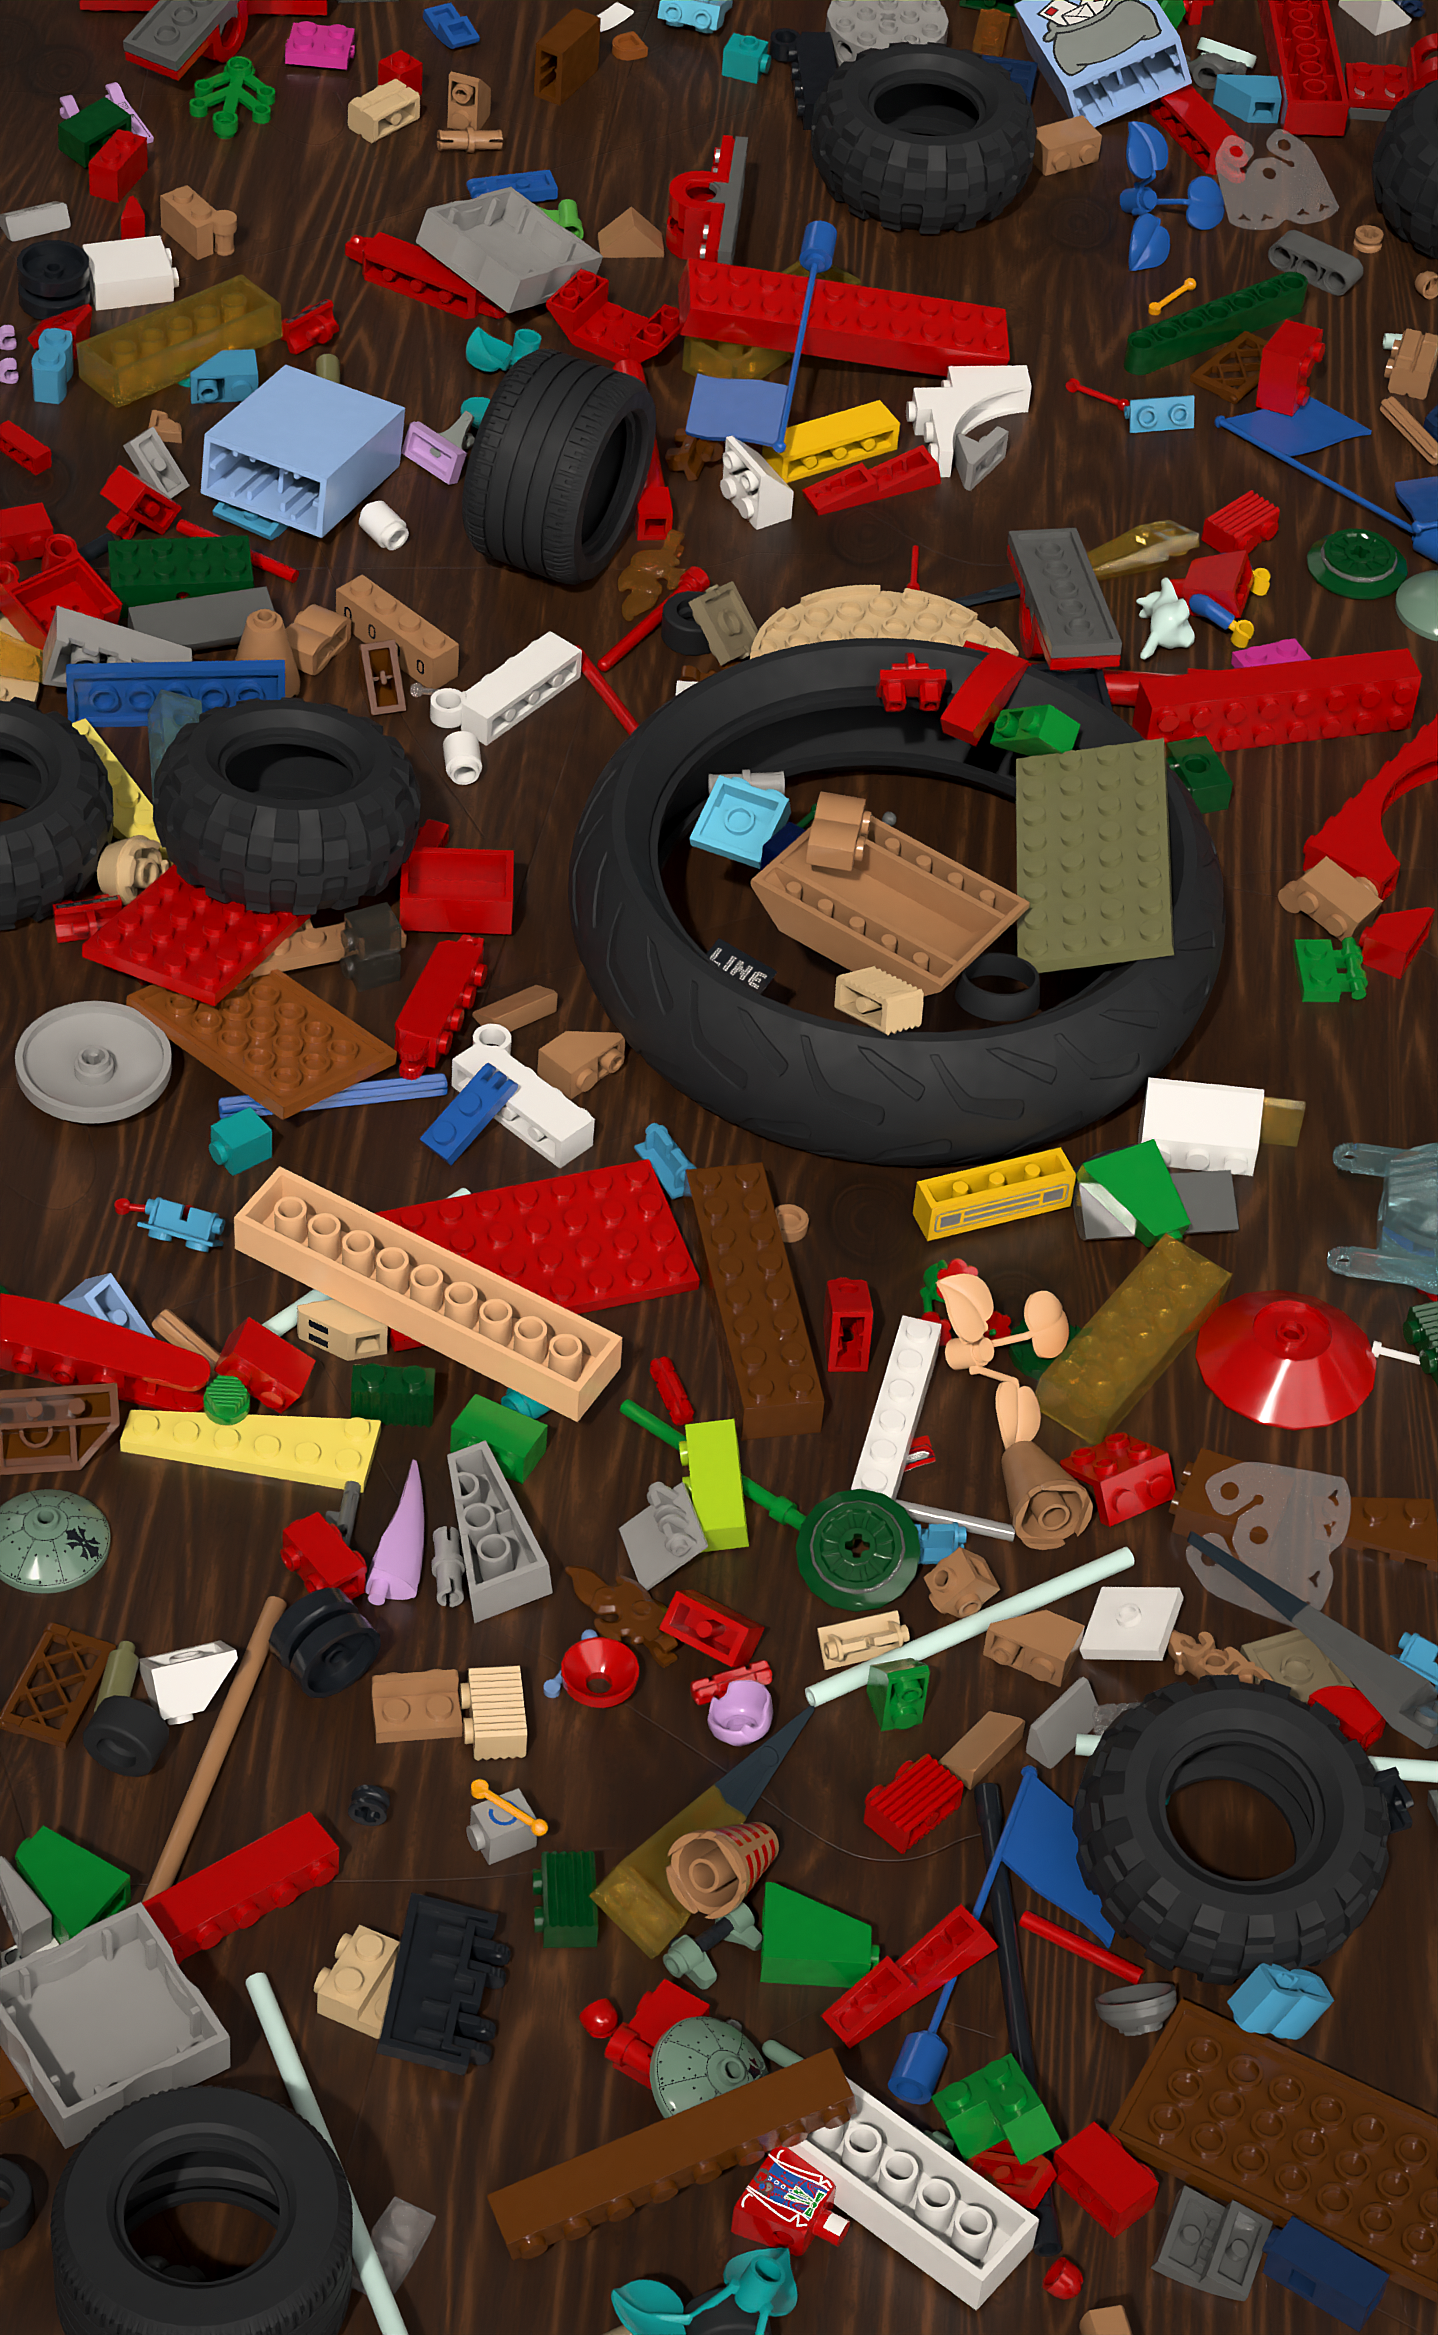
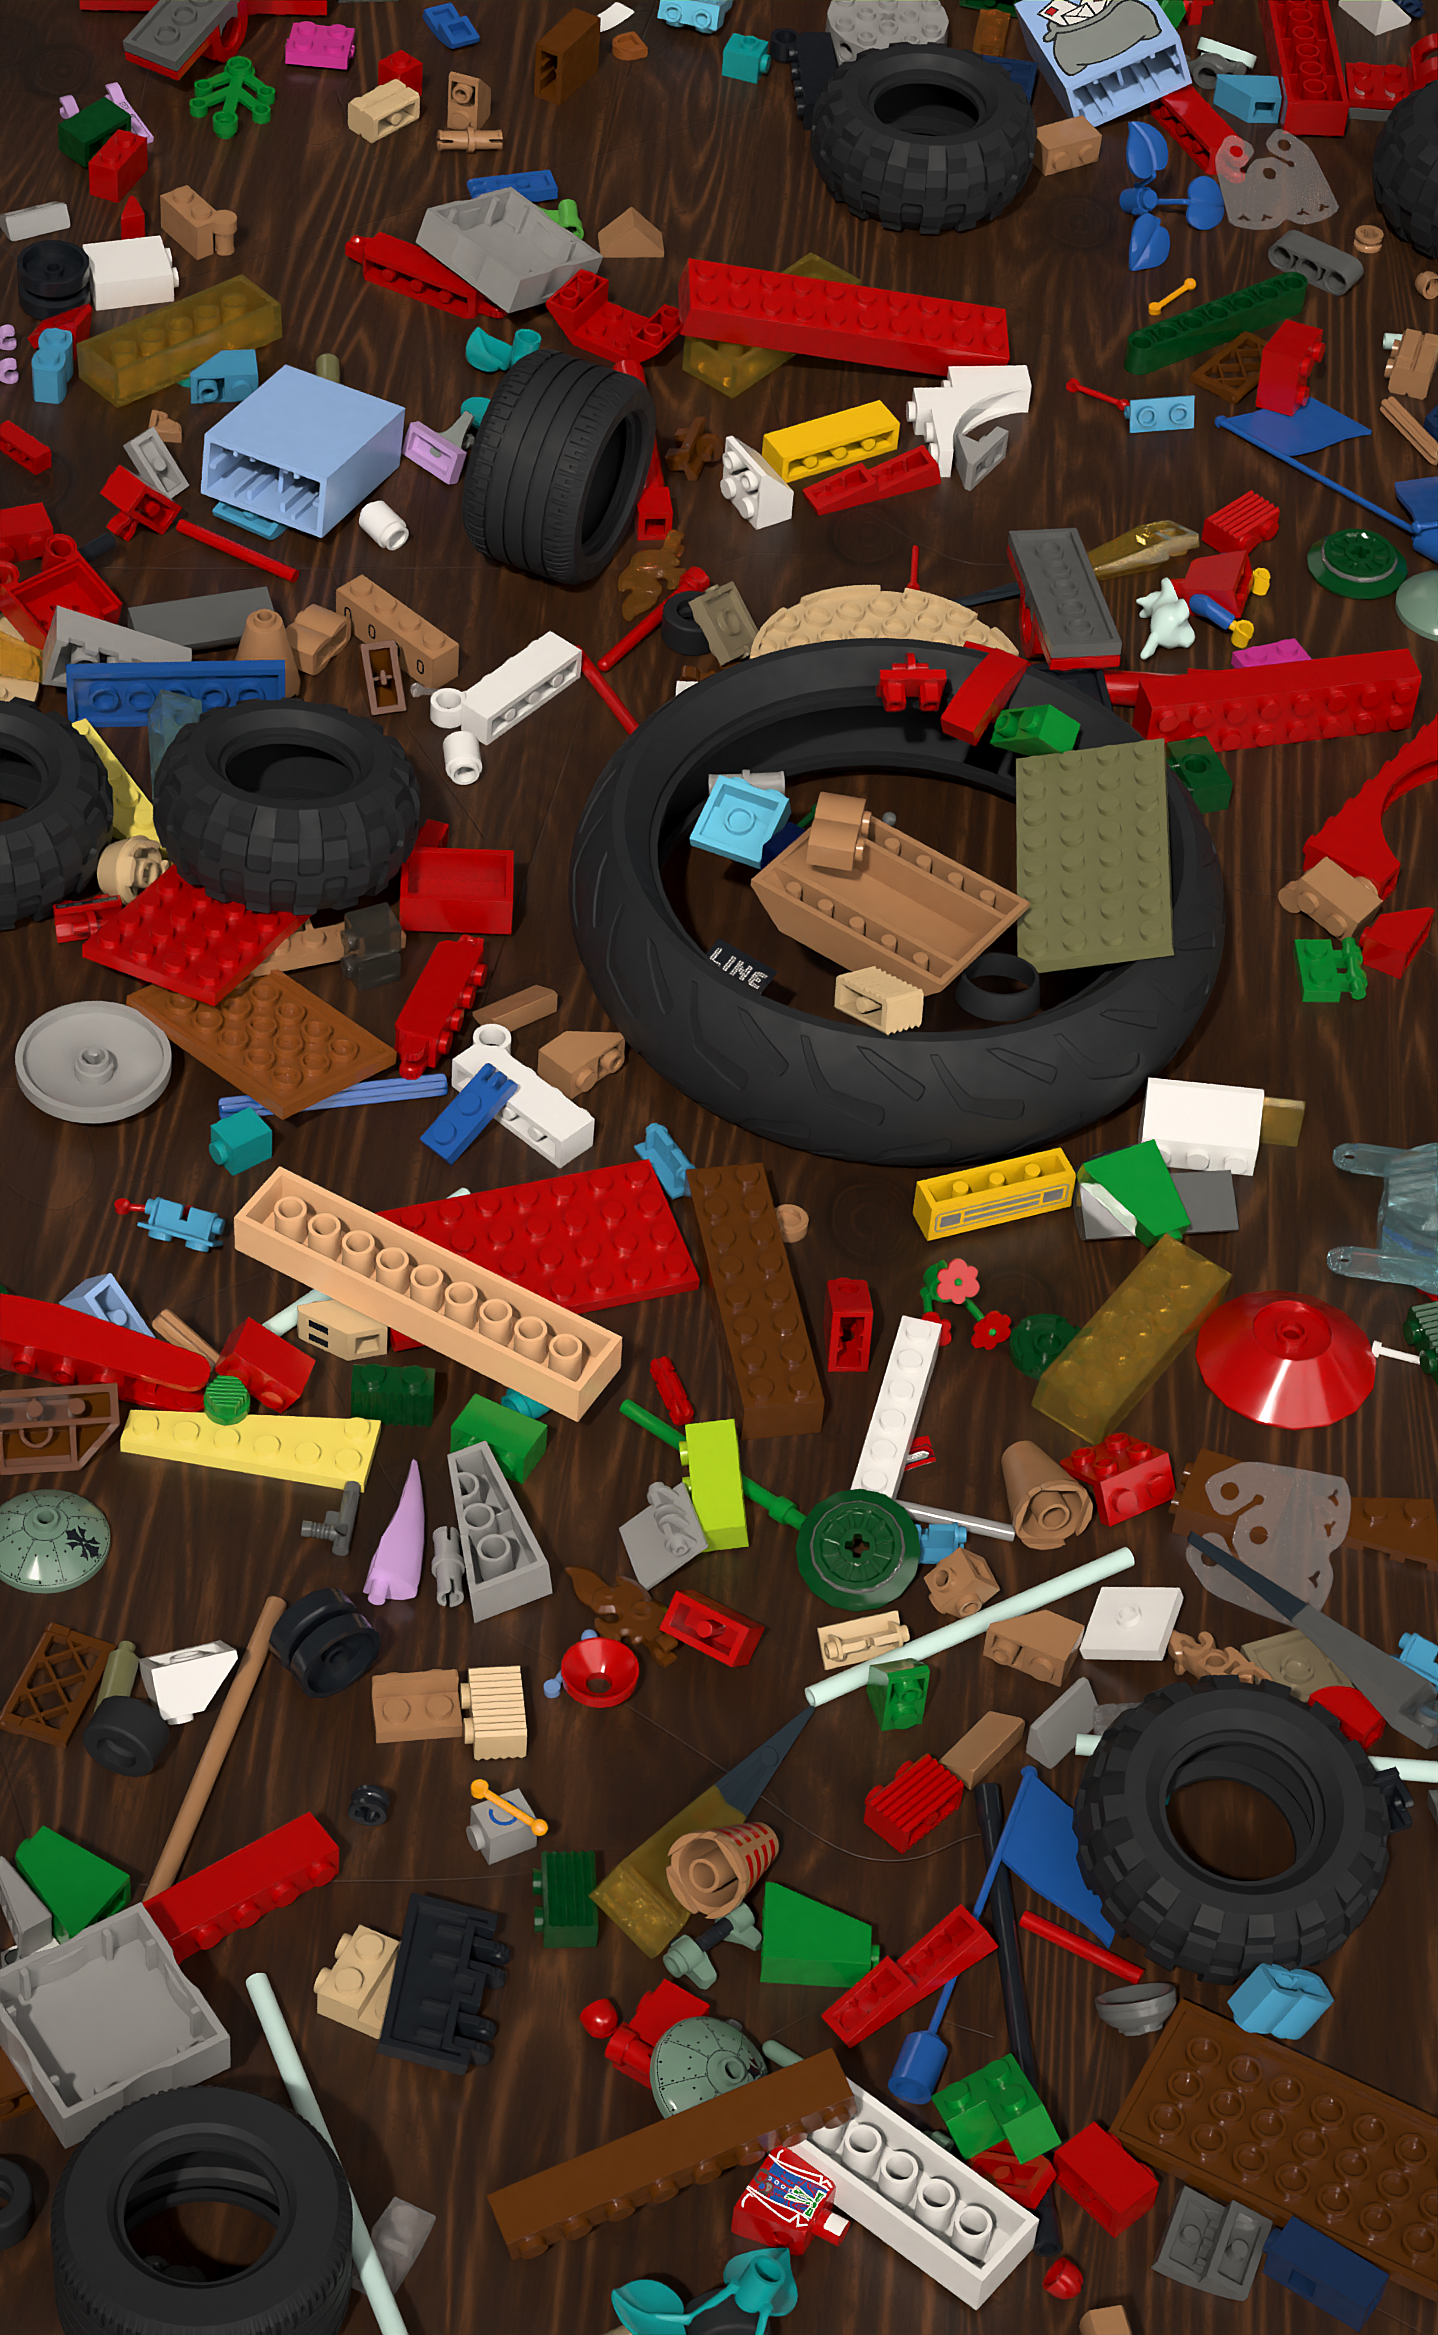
(177, 568): dark green brick -> none
(310, 327): red hips -> none
(322, 1556): red brick -> none
(704, 1689): red axle -> none
(708, 206): red piece -> none
(741, 1713): lavender hair -> none
(757, 408): flag -> none
(968, 1308): light nougat plant -> none

